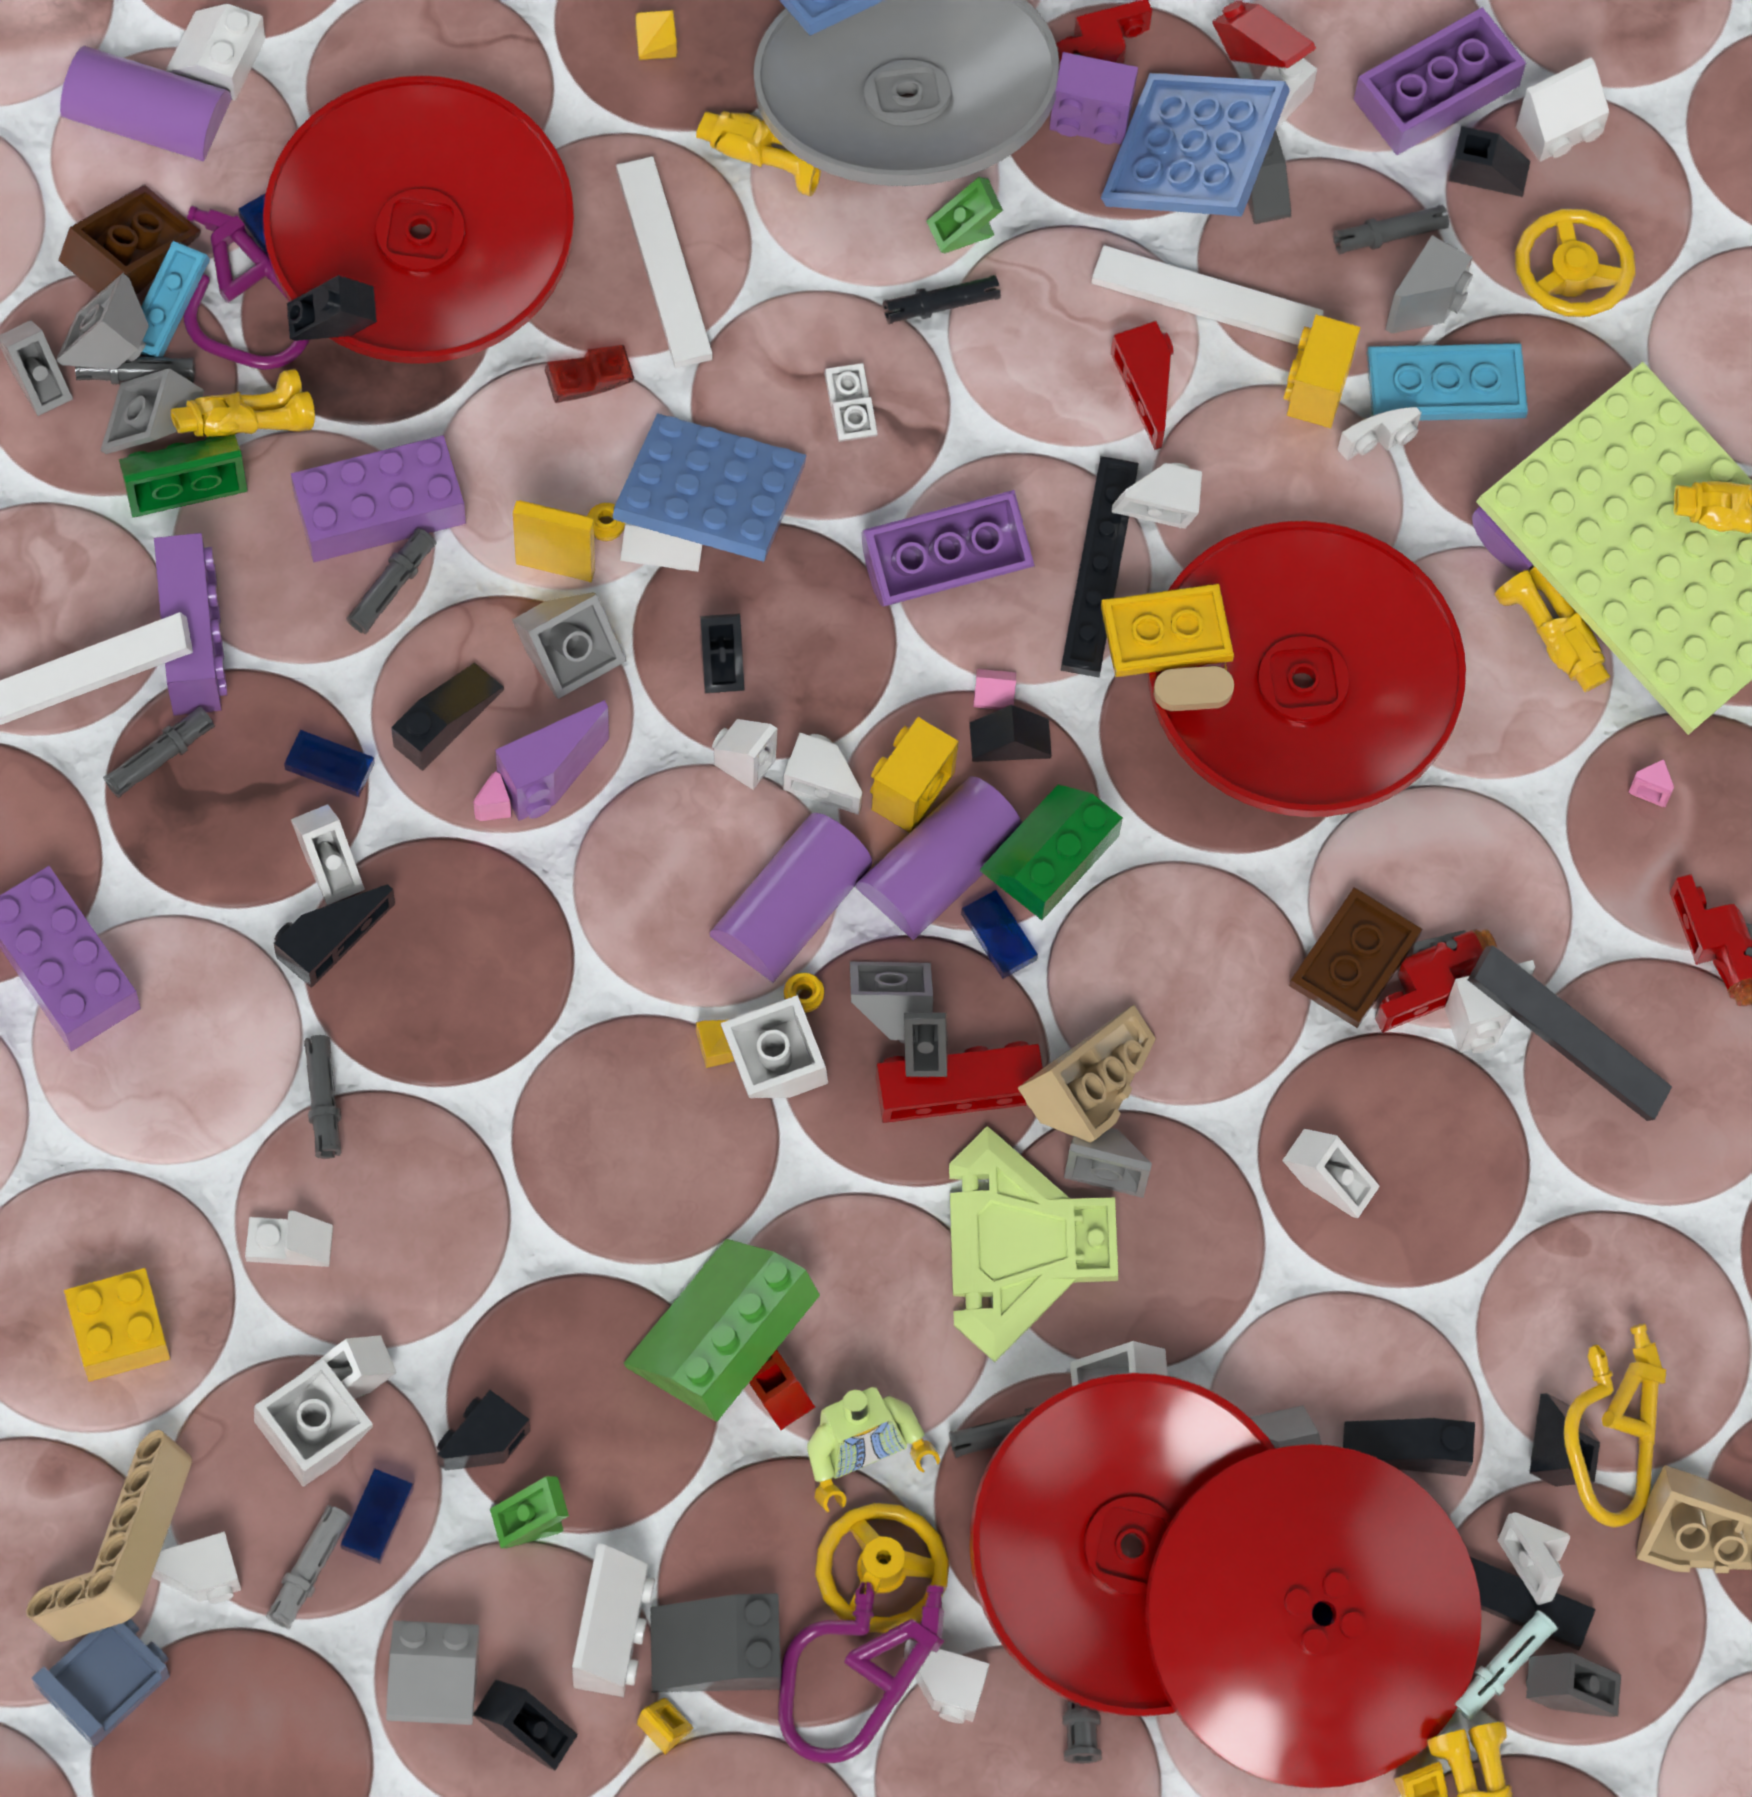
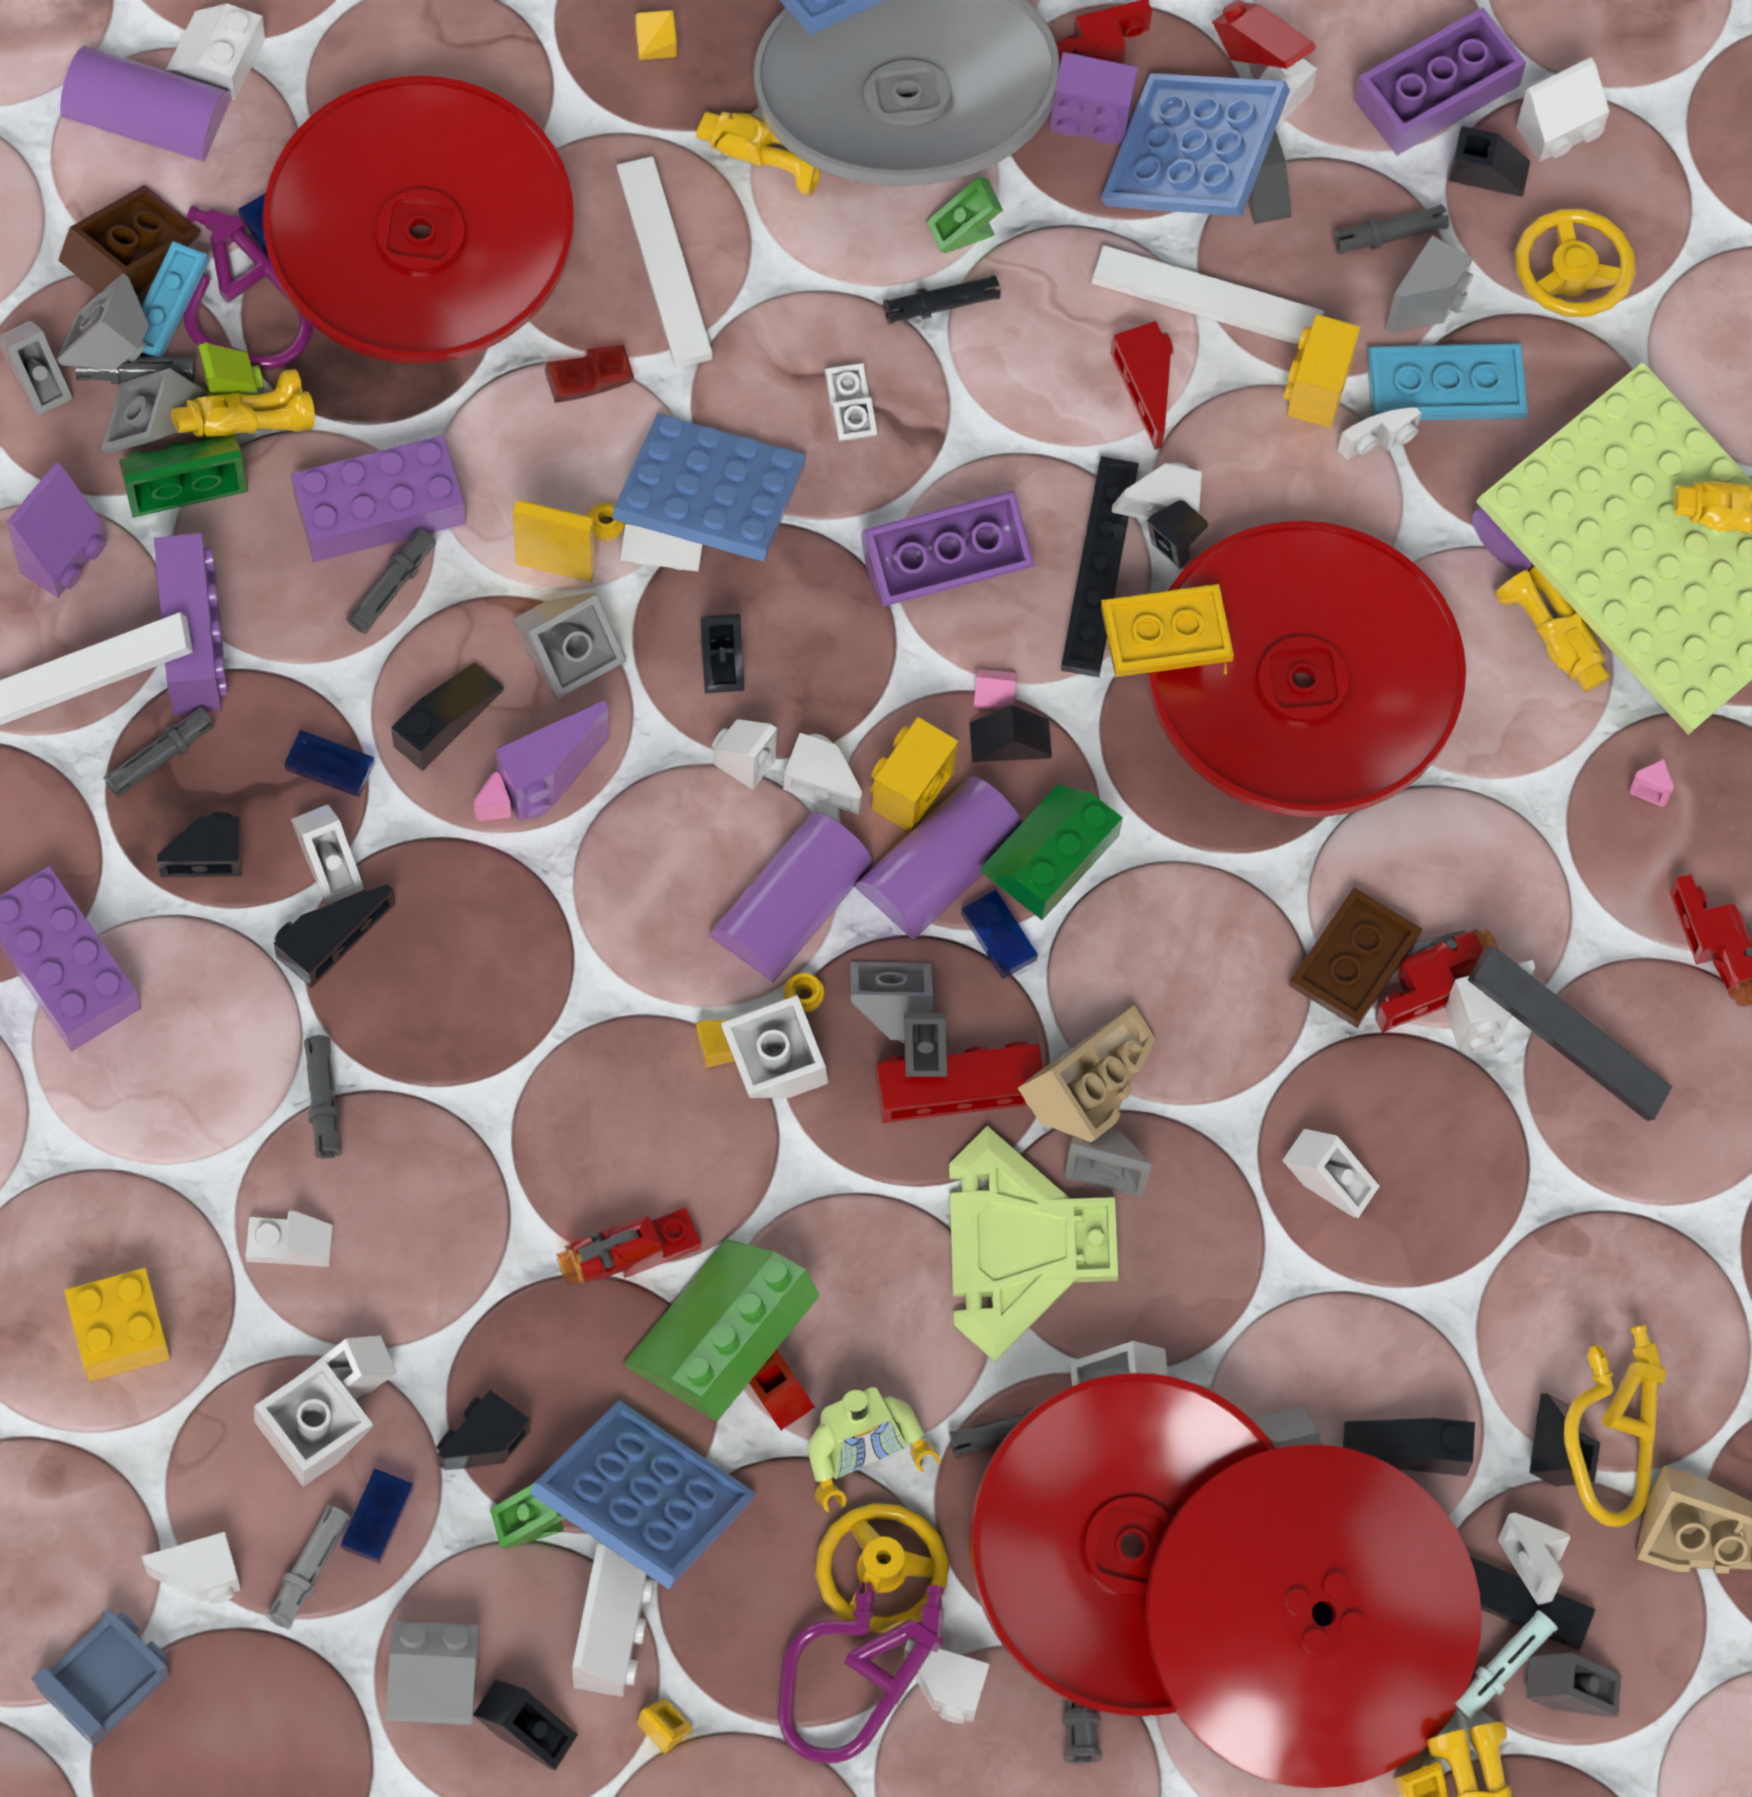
(55, 533): none -> medium lavender slope
(128, 1551): tan beam -> none
(205, 849): none -> black slope
(229, 371): none -> lime slope
(332, 310): black slope -> none
(629, 1248): none -> red plate
(643, 1494): none -> medium blue plate
(716, 1644): dark grey slope -> none
(1174, 531): none -> black slope
(1193, 688): tan tile -> none

